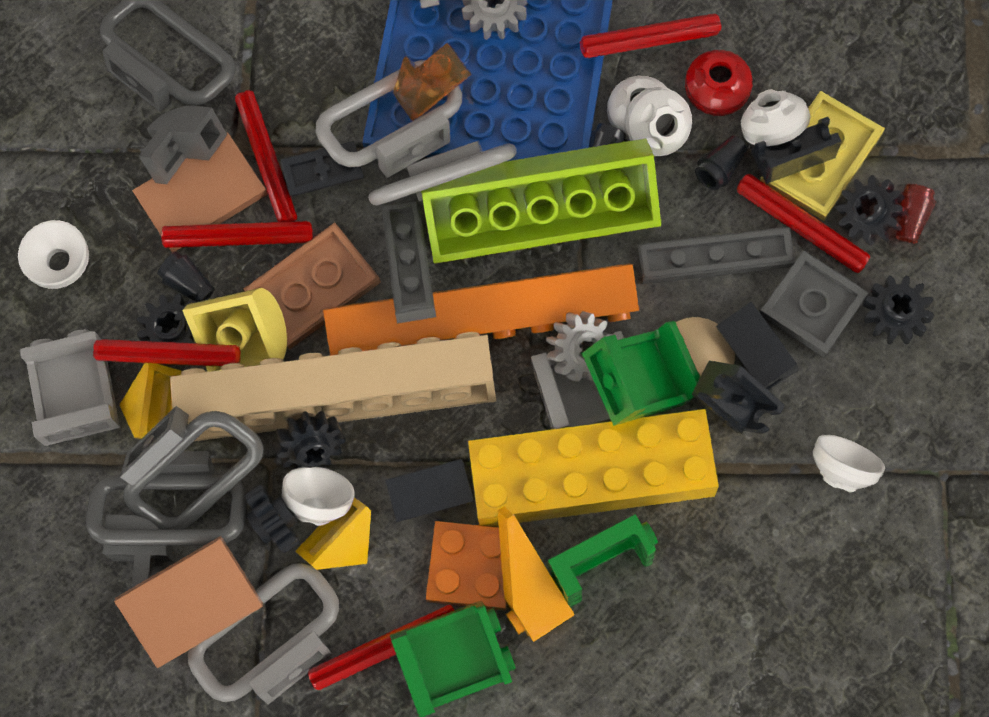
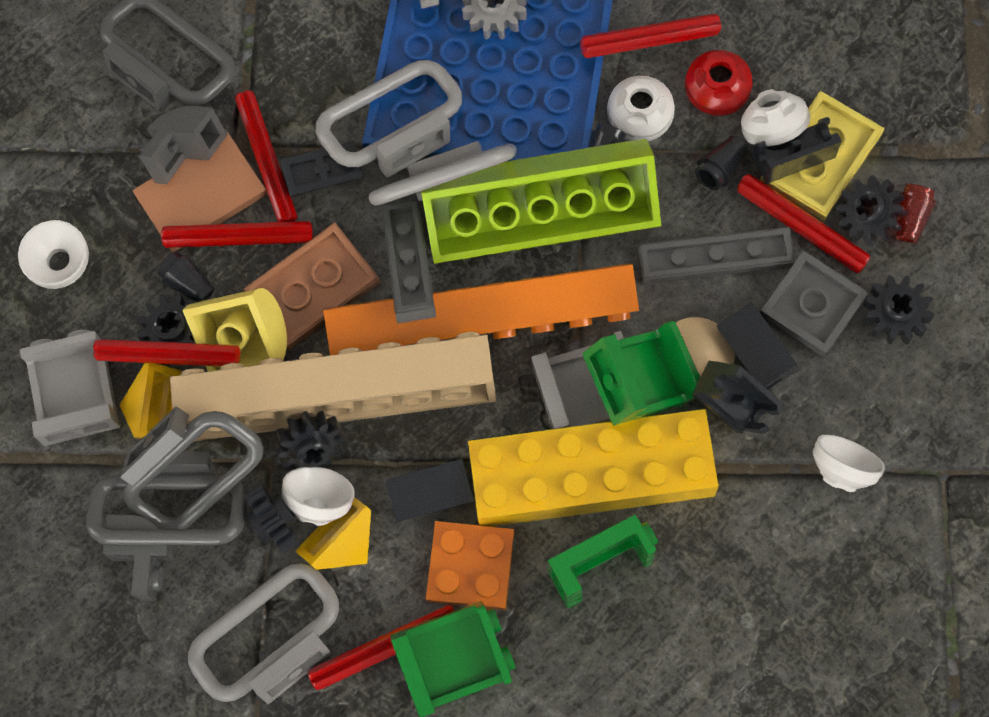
(188, 602): nougat tile -> none
(426, 84): clear orange slope -> none
(527, 585): light orange slope -> none
(581, 331): light grey gear -> none
(647, 108): white piece -> none

